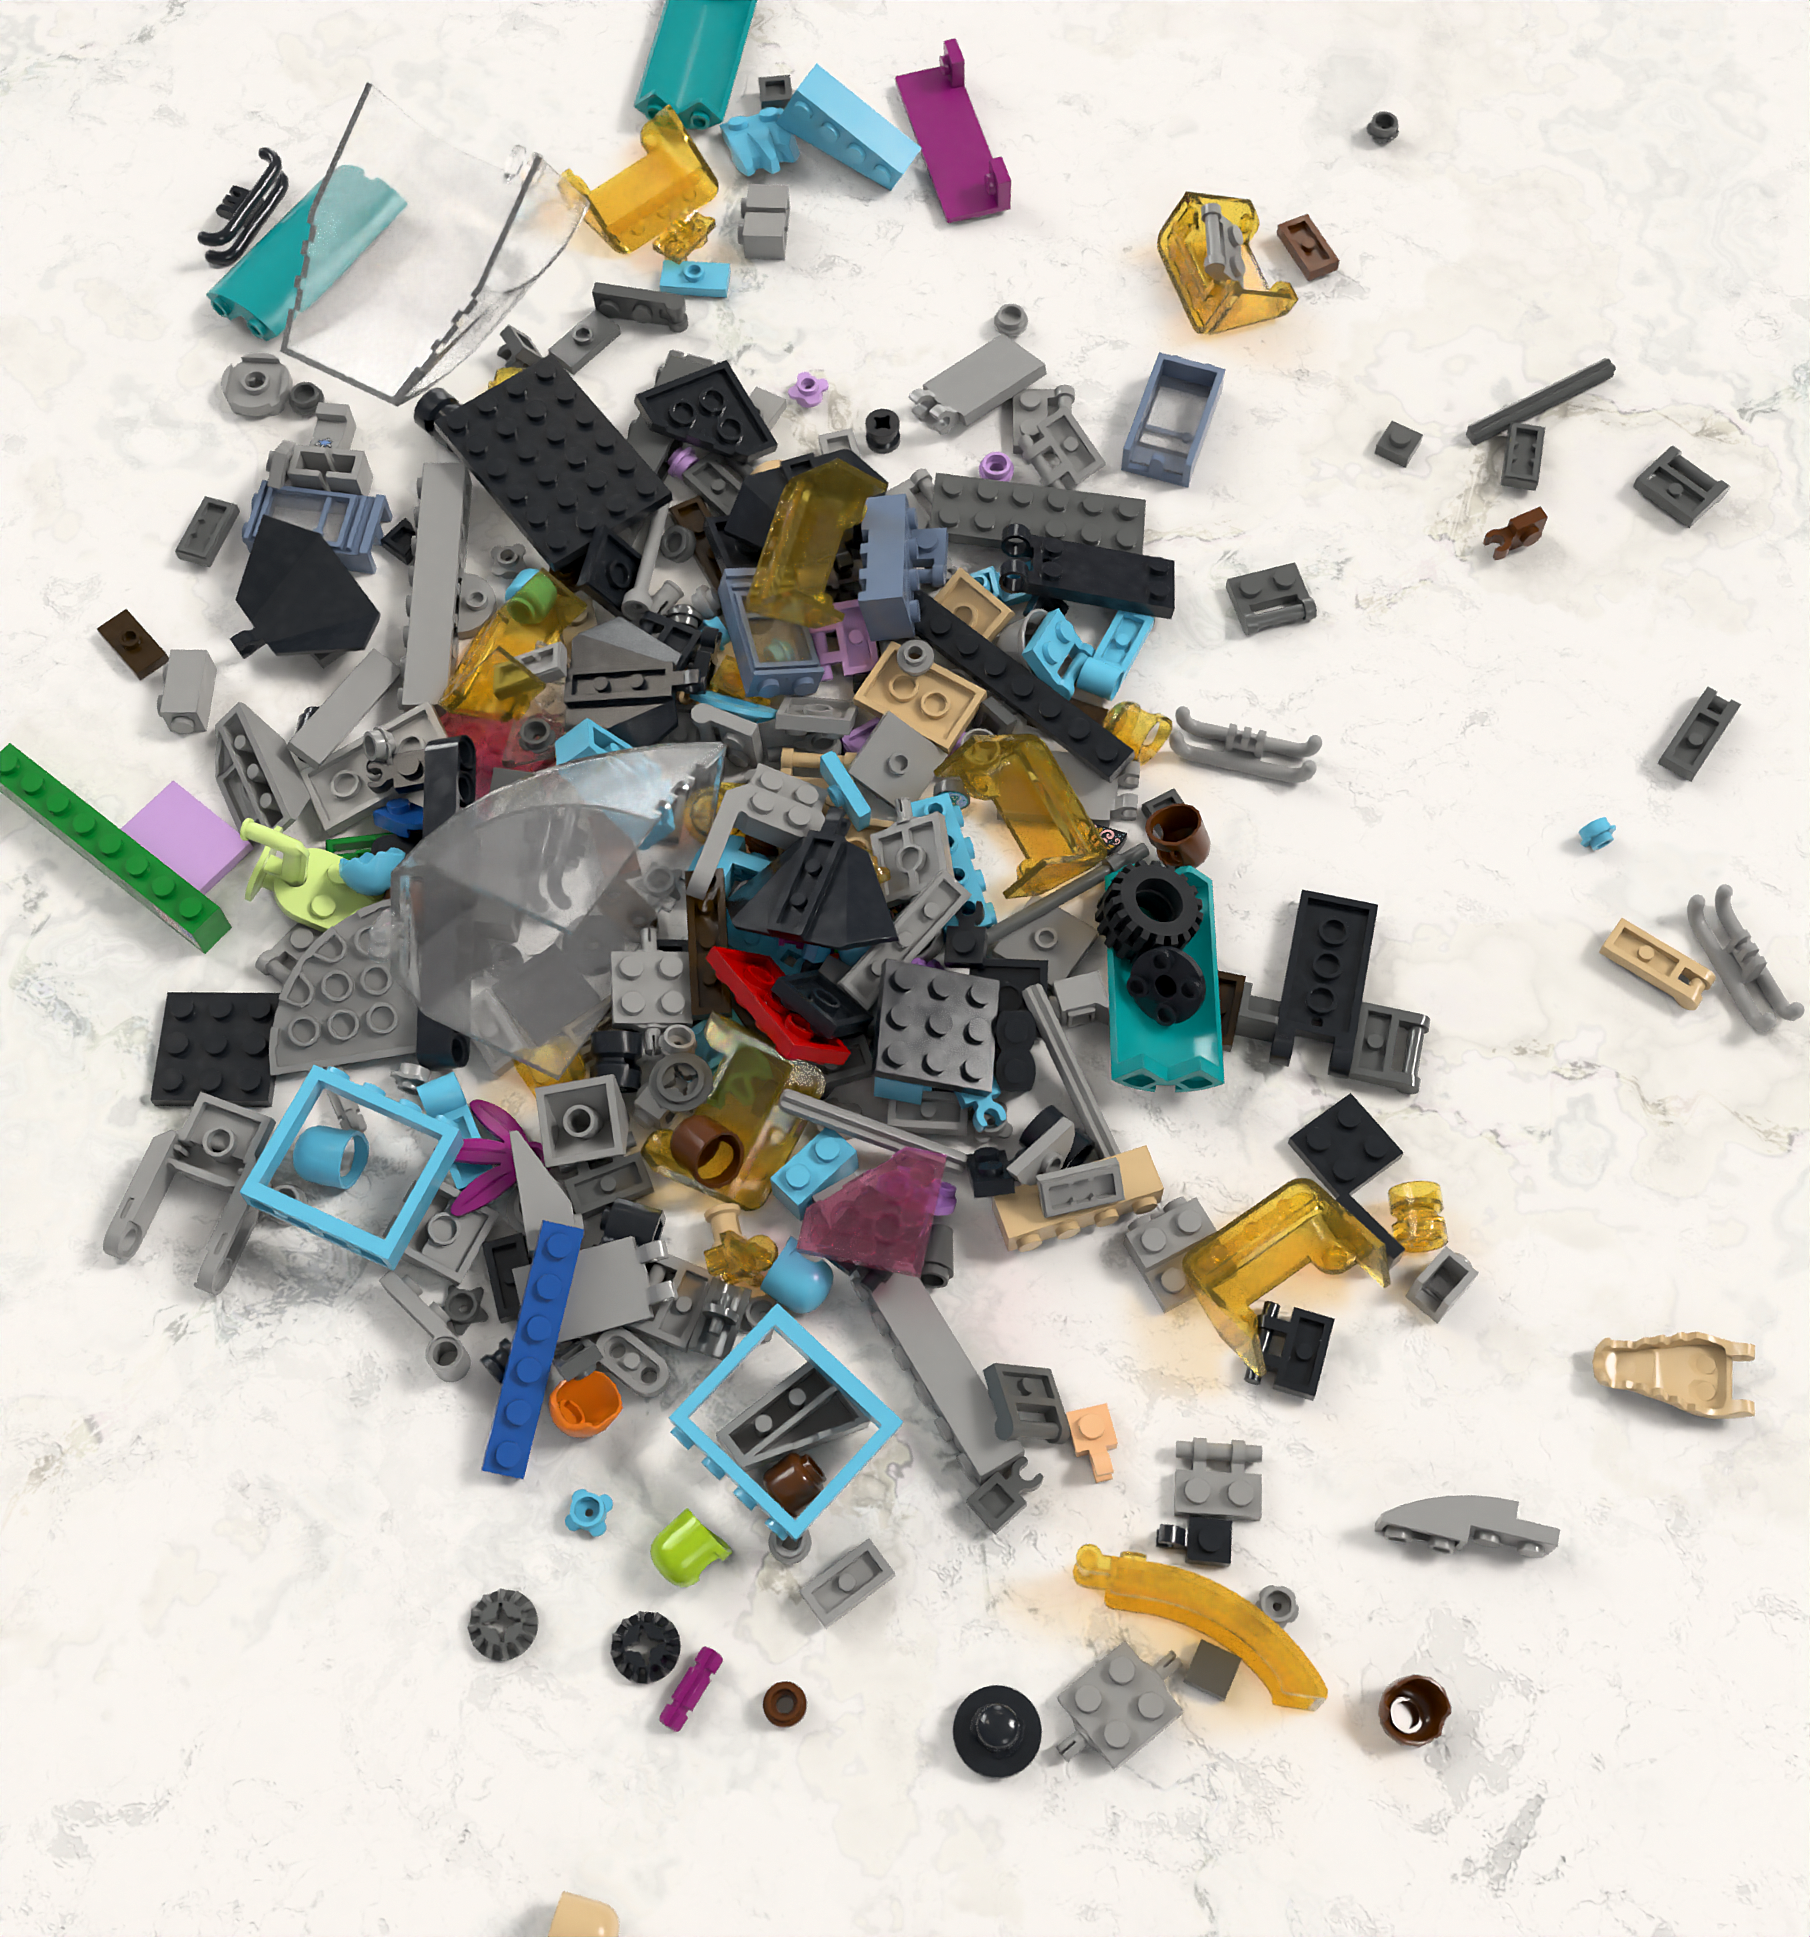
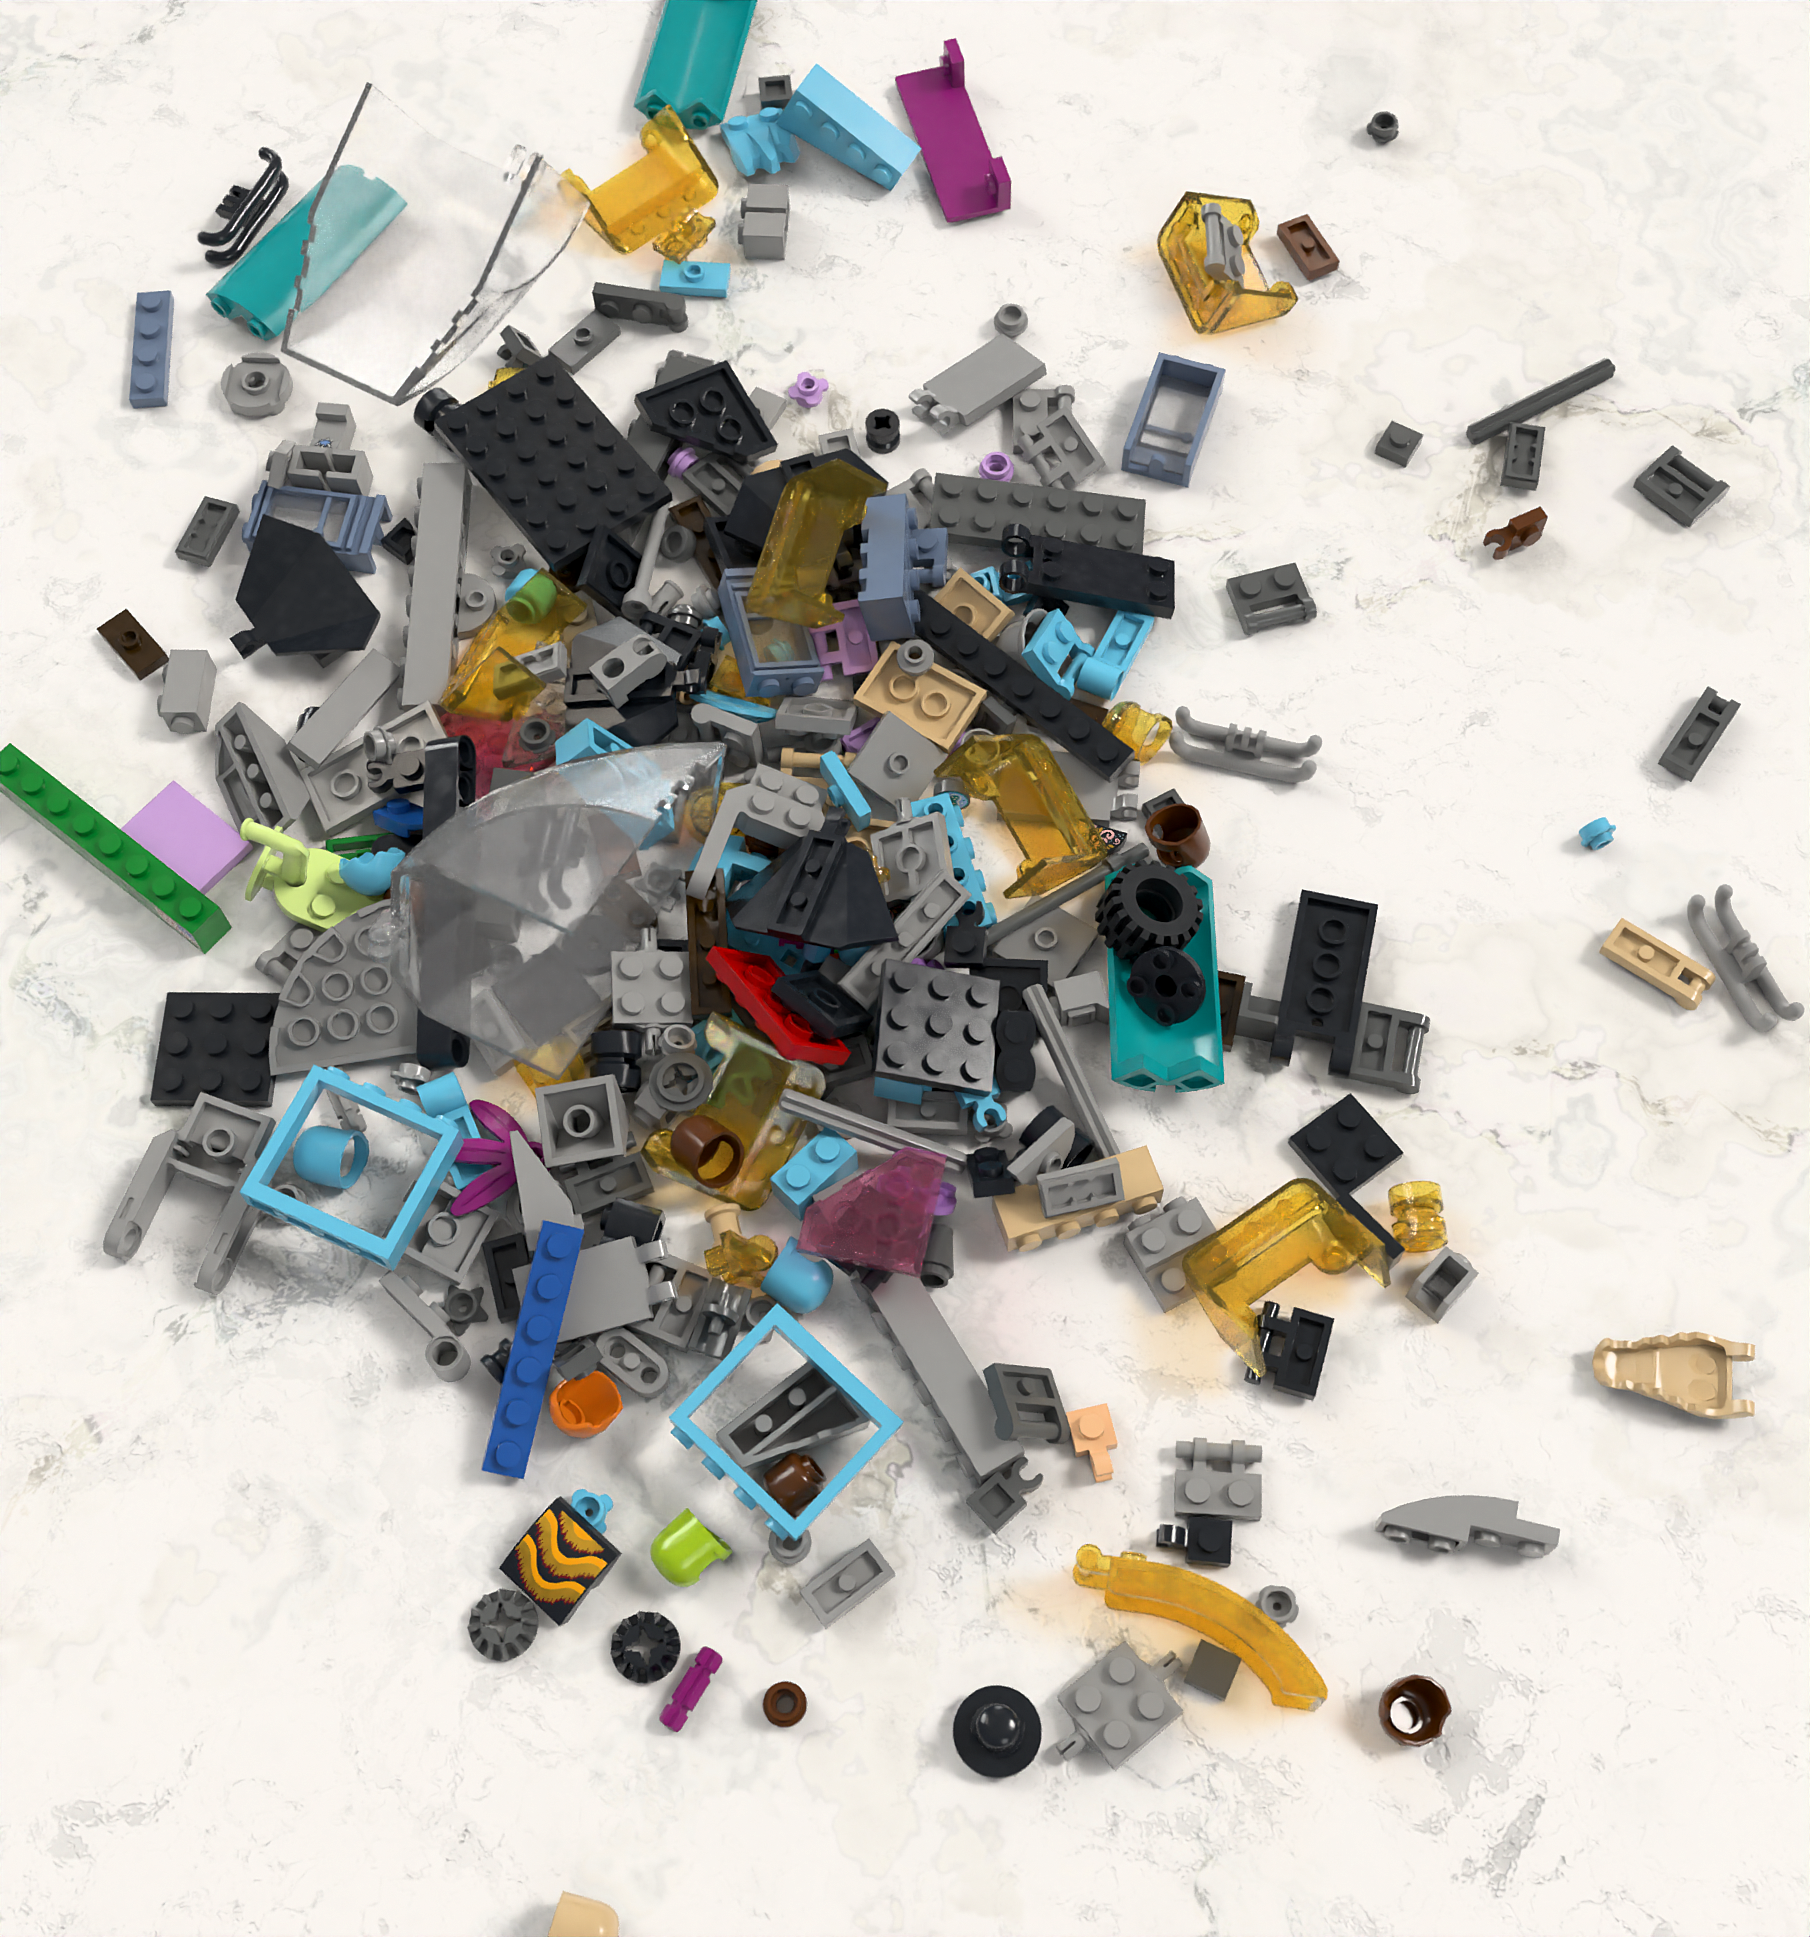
(151, 349): none -> sand blue plate
(305, 398): dark grey plate -> none
(560, 1561): none -> slope
(627, 668): none -> light grey leg

